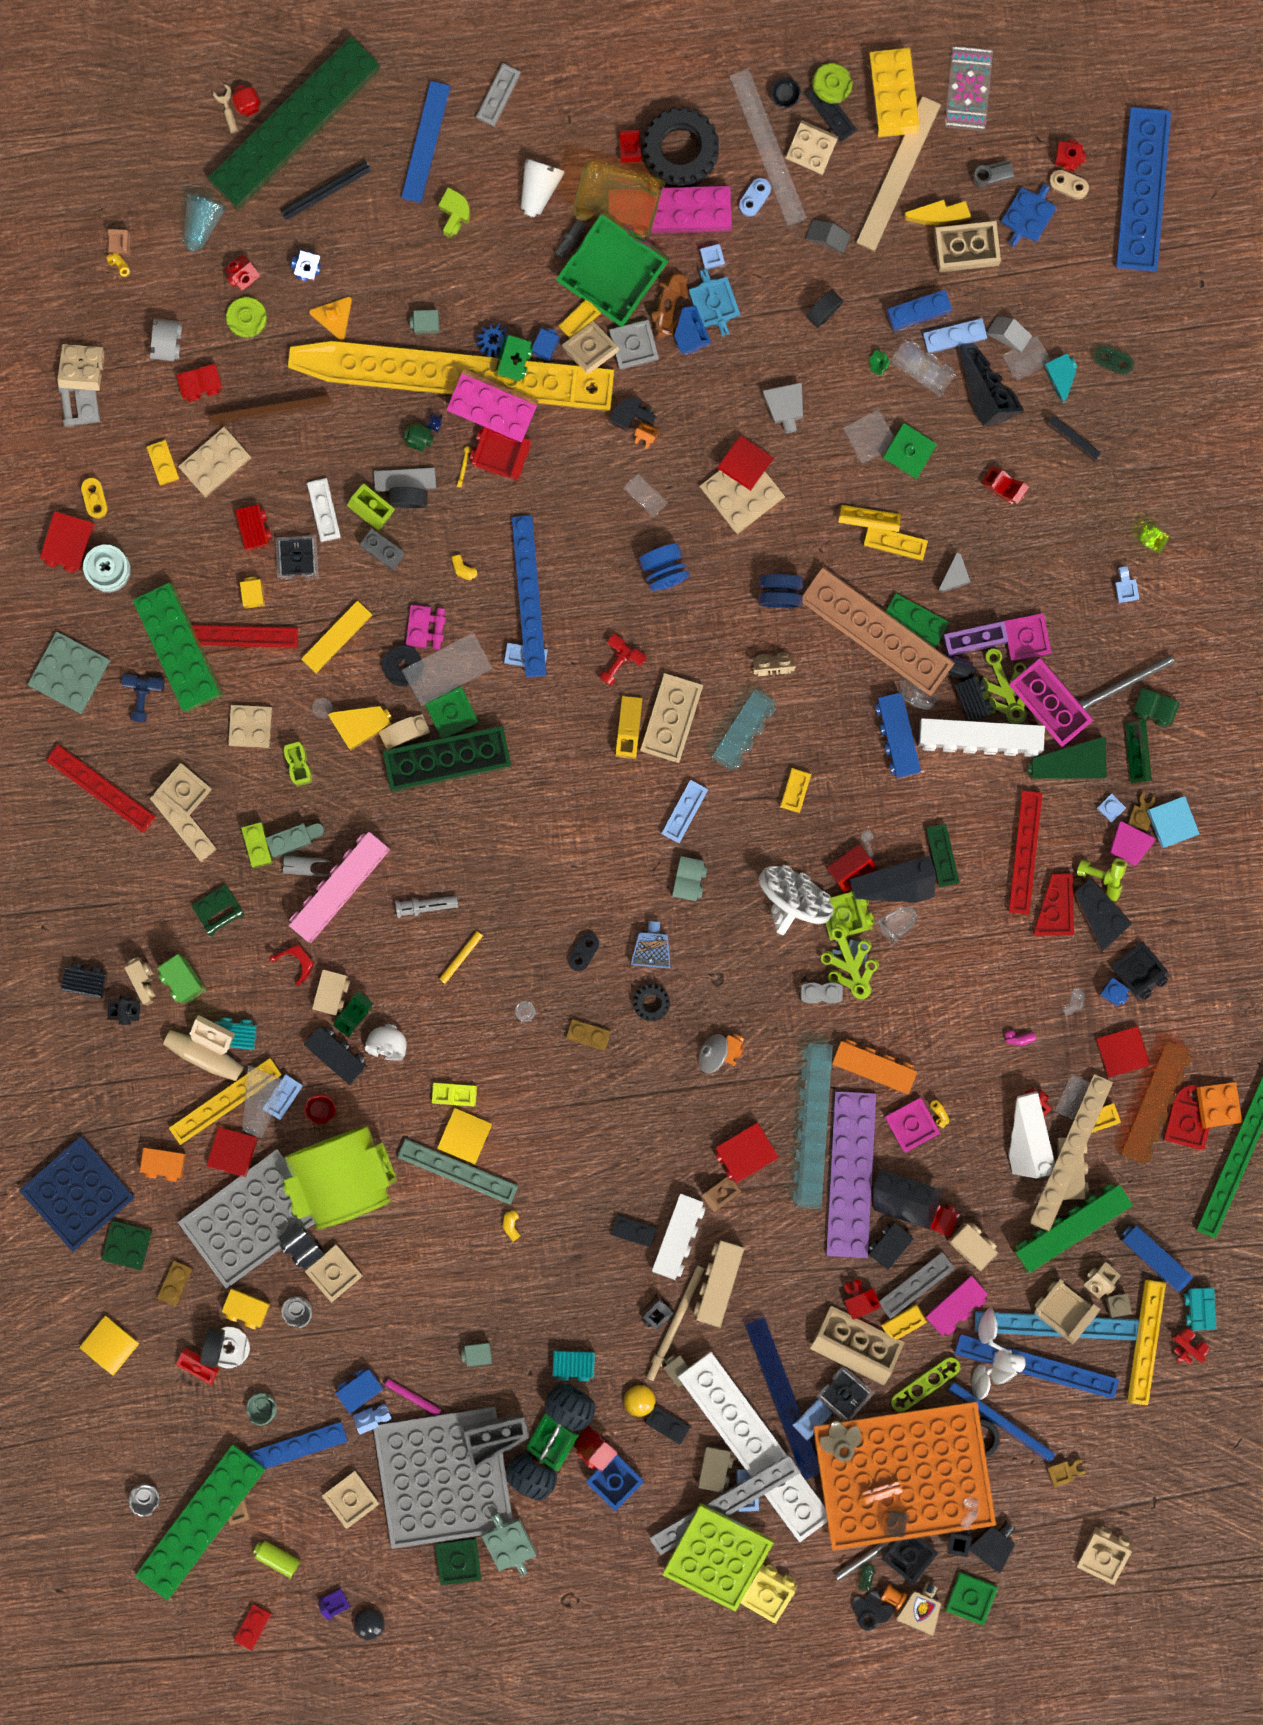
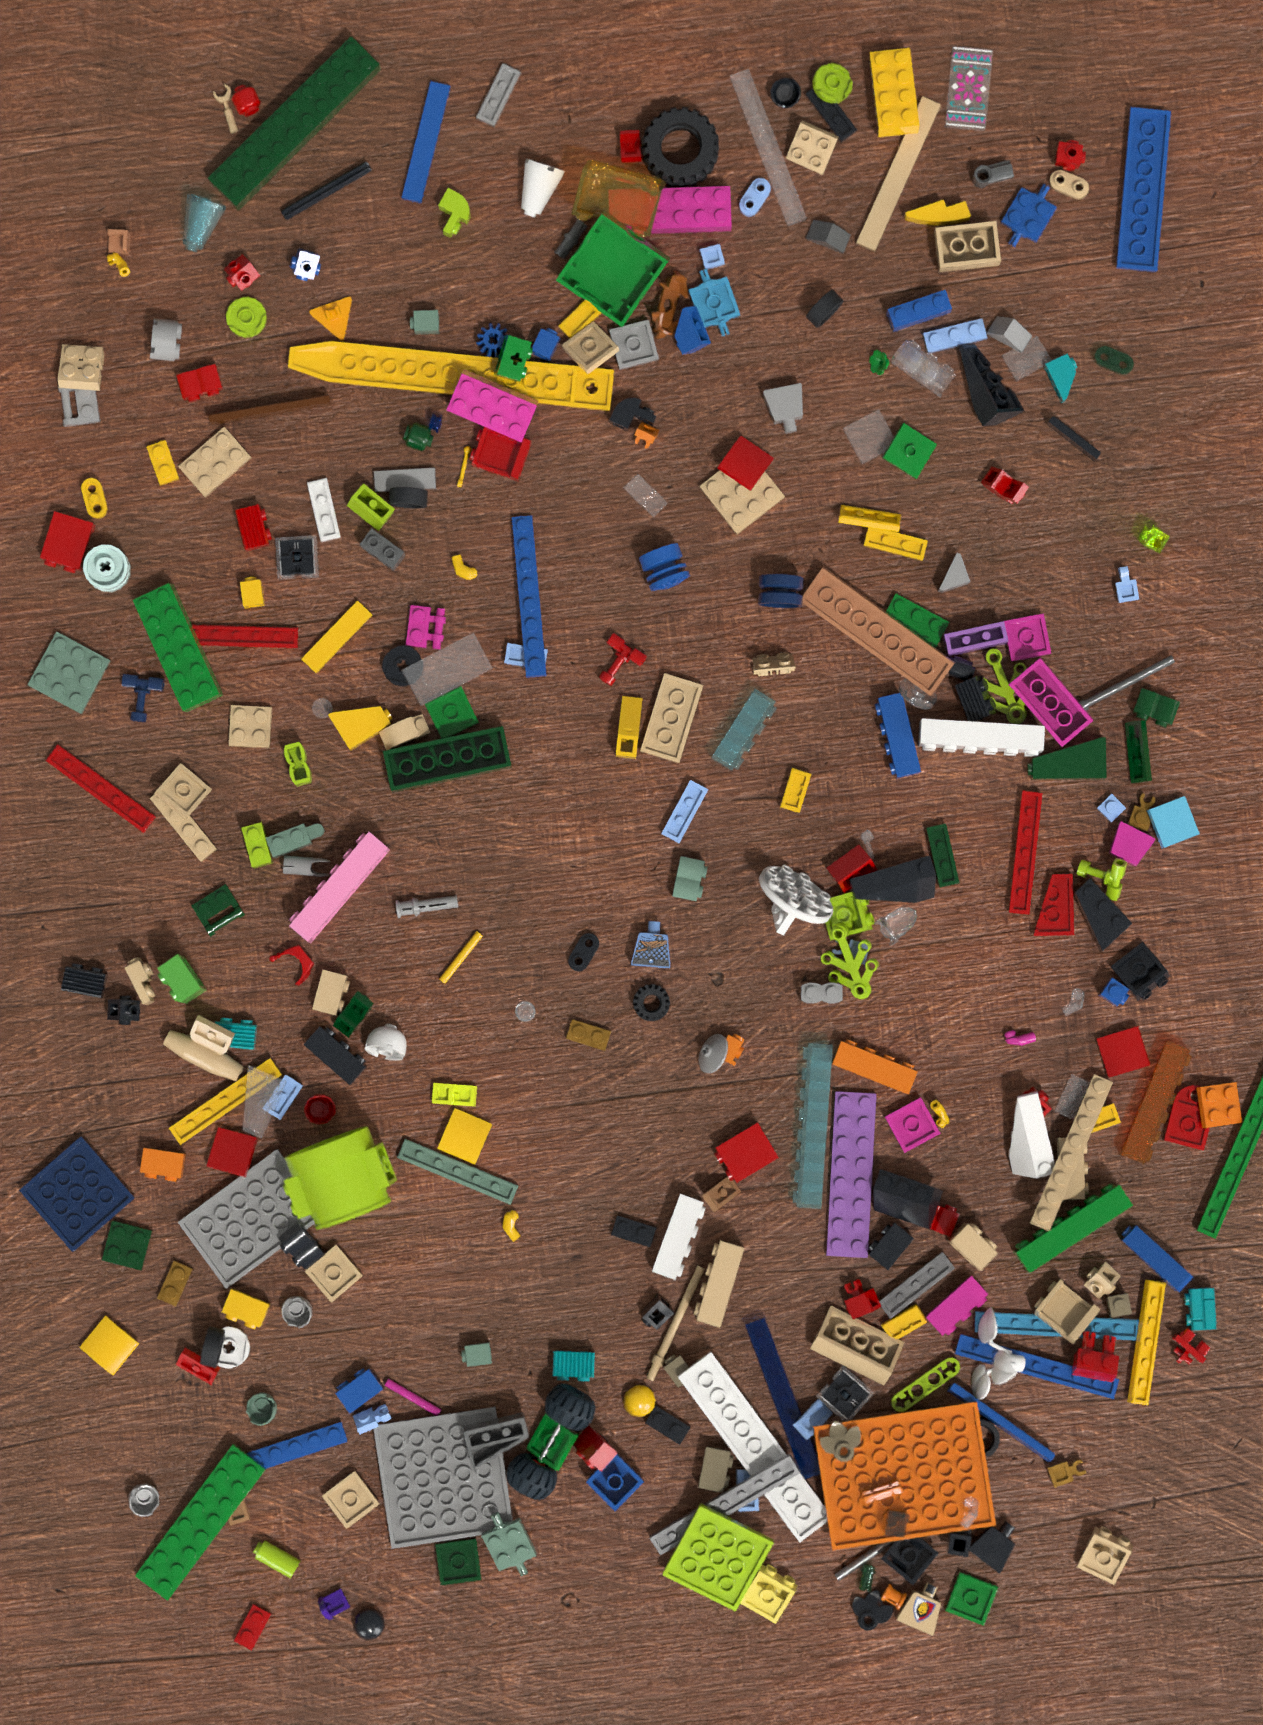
(1096, 1364): none -> red brick

